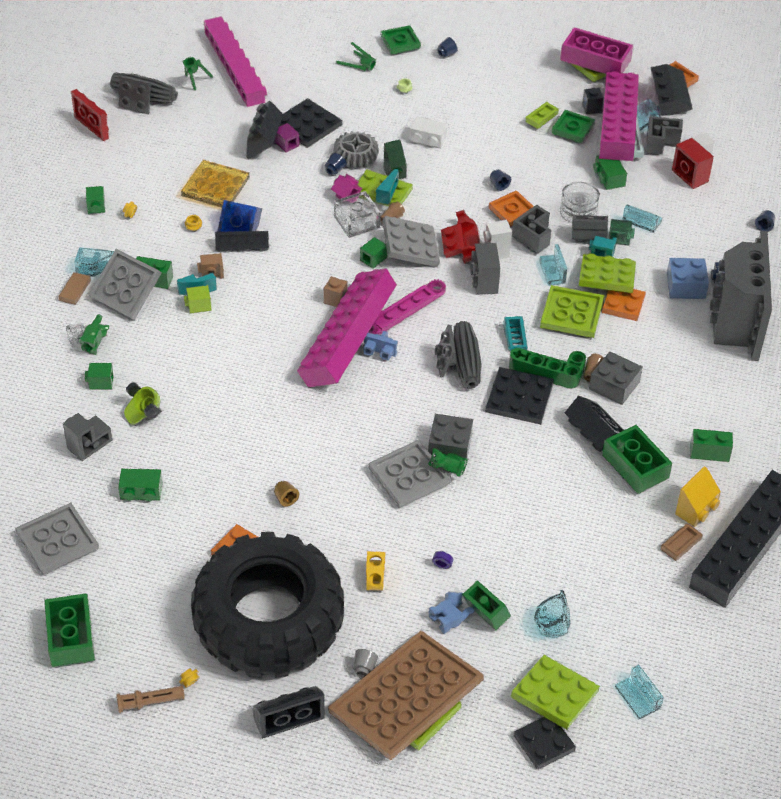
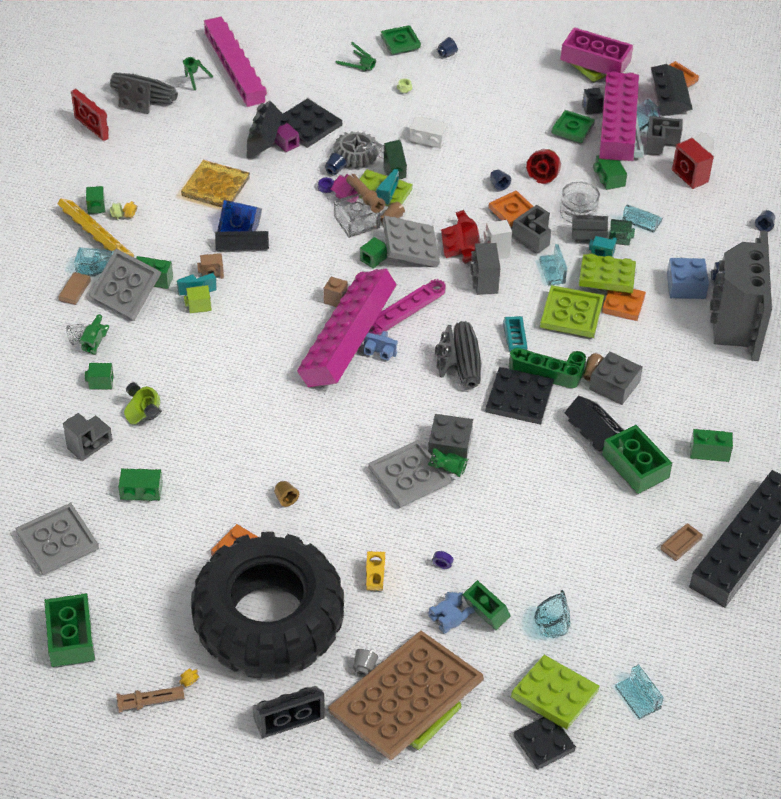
(91, 226): none -> yellow plate
(116, 210): none -> yellowish green plate
(193, 222): yellow plate -> none
(325, 185): none -> dark purple tile
(369, 196): none -> medium nougat pin
(375, 148): none -> clear tile
(542, 115): lime plate -> none
(543, 166): none -> red cylinder
(698, 498): yellow slope -> none

